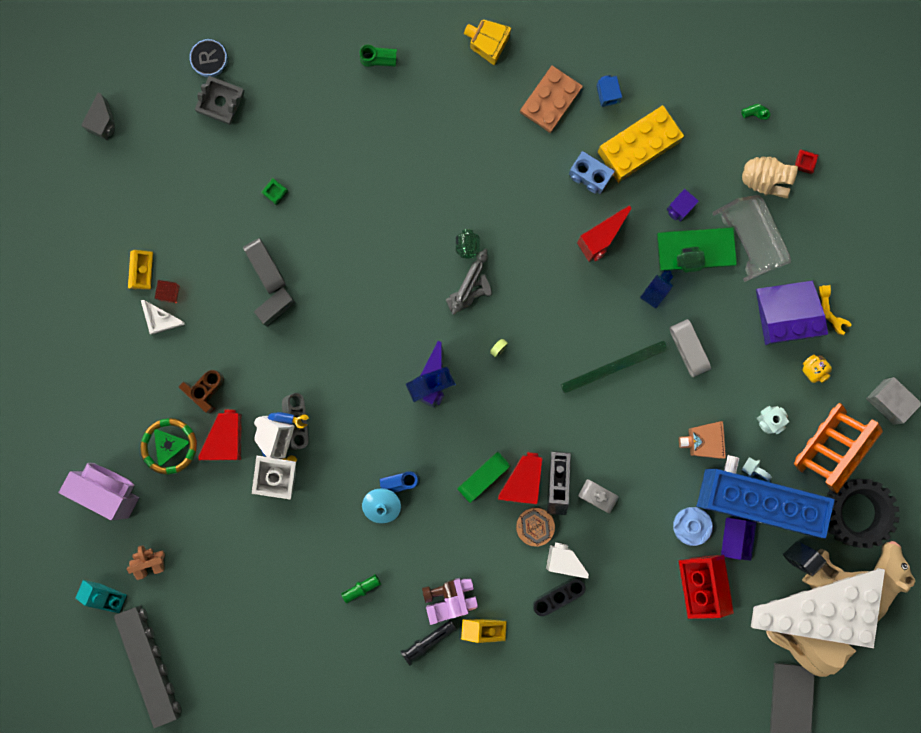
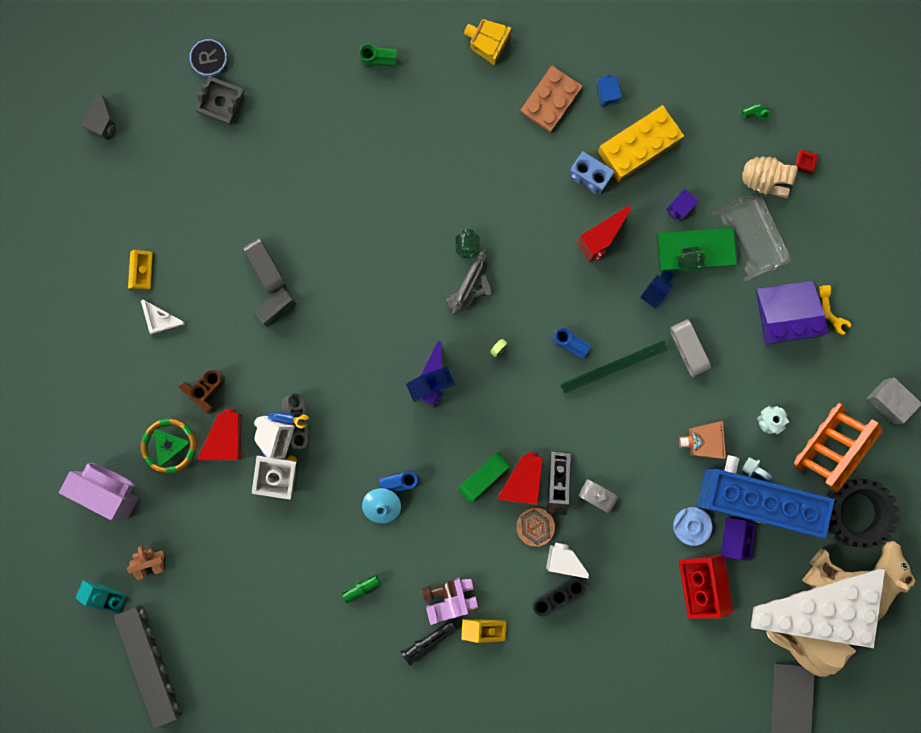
(167, 291): clear red piece -> none
(274, 191): green tile -> none
(572, 344): none -> blue piece
(804, 558): black beam -> none
(817, 369): yellow head -> none

